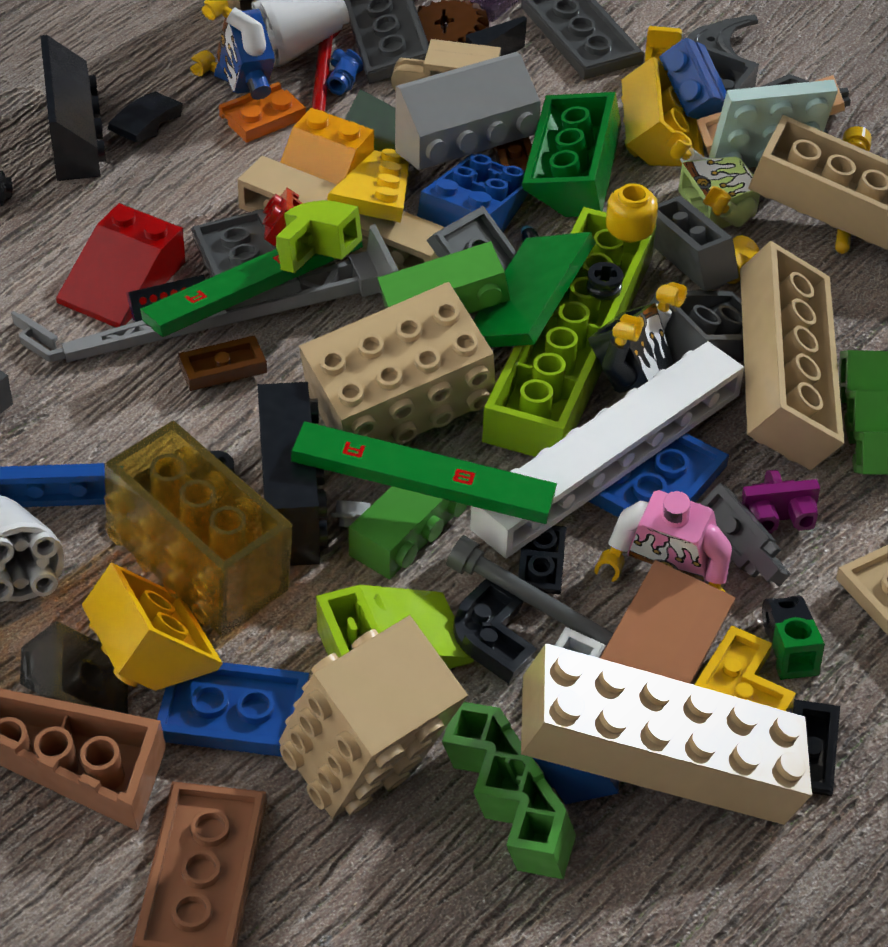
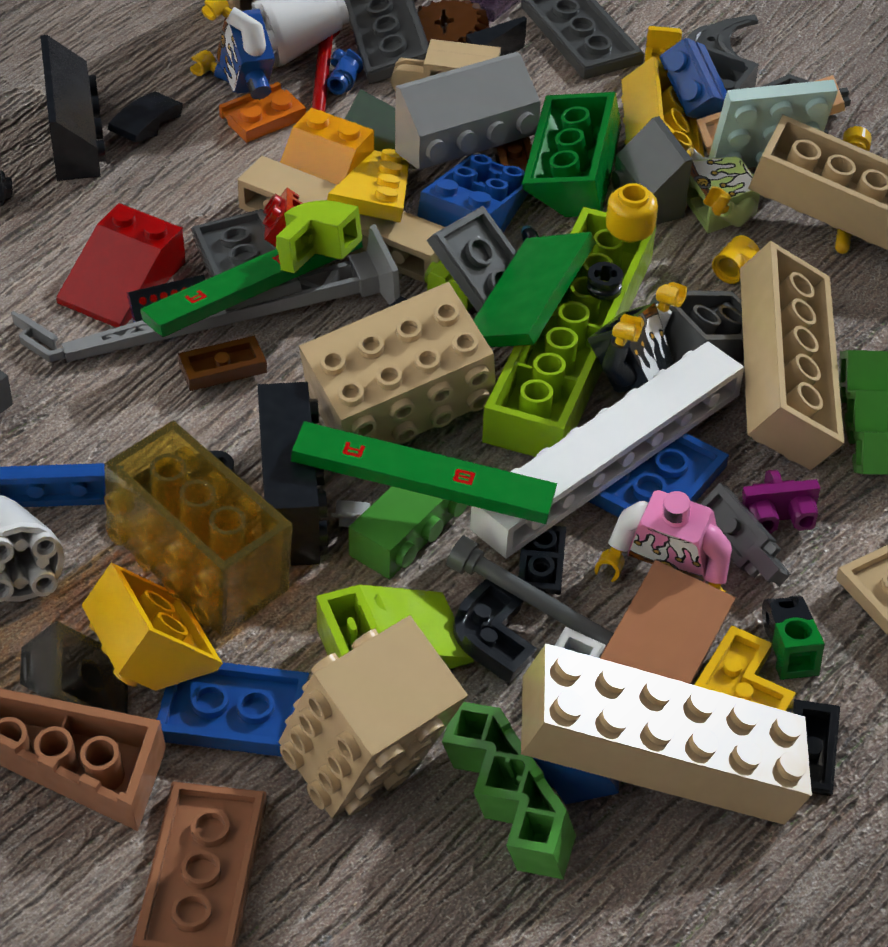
(471, 272): bright green brick -> none
(660, 165): none -> dark grey slope
(695, 244): dark grey brick -> none

